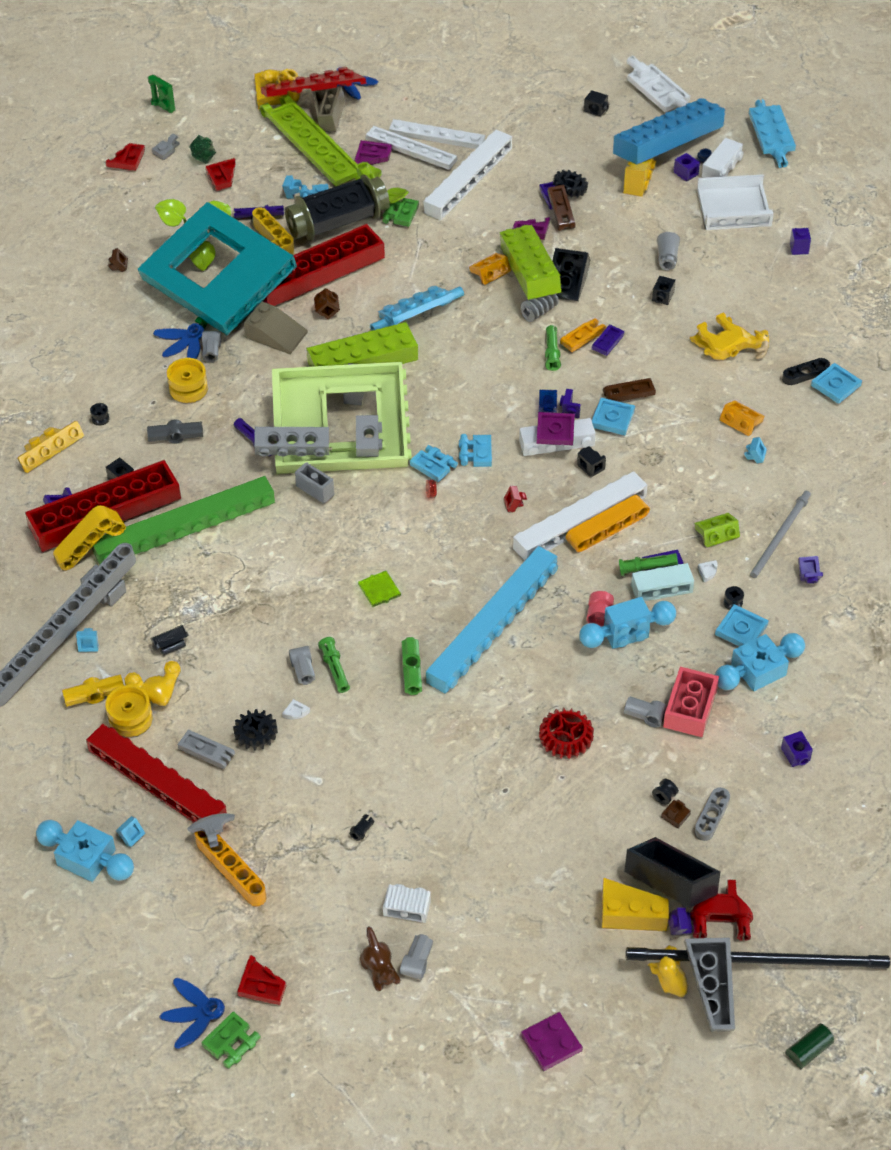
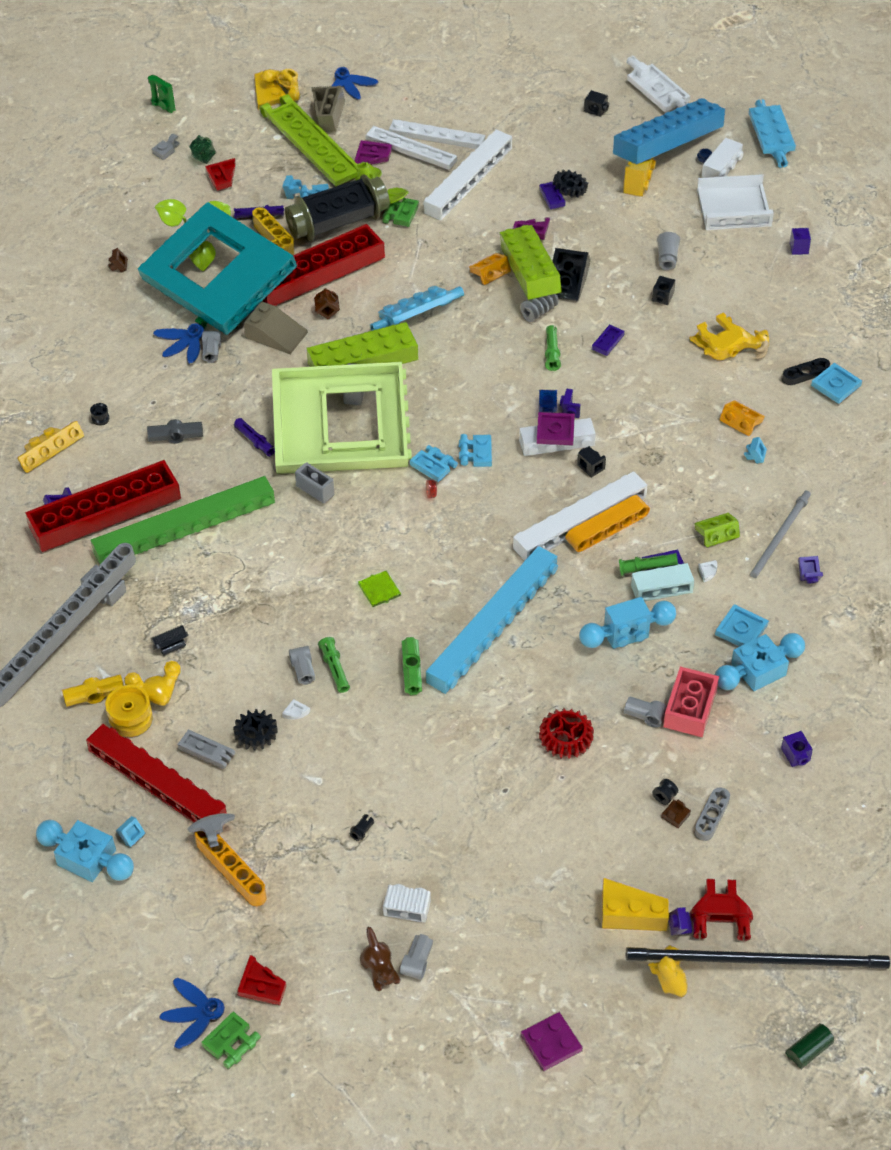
(86, 535): yellow beam -> none
(87, 640): medium azure tile -> none
(118, 468): black brick -> none
(128, 157): red wing -> none
(187, 380): yellow wheel -> none
(283, 435): light grey brick -> none
(315, 82): red wing -> none
(368, 446): light grey brick -> none
(514, 498): red tile -> none
(561, 207): reddish brown plate -> none
(582, 335): light orange hinge -> none
(597, 603): coral wheel -> none
(613, 416): medium azure plate -> none
(629, 390): reddish brown plate -> none
(672, 872): black piece -> none
(686, 167): dark purple brick -> none
(713, 975): light grey wedge -> none
(737, 594): black wheel -> none

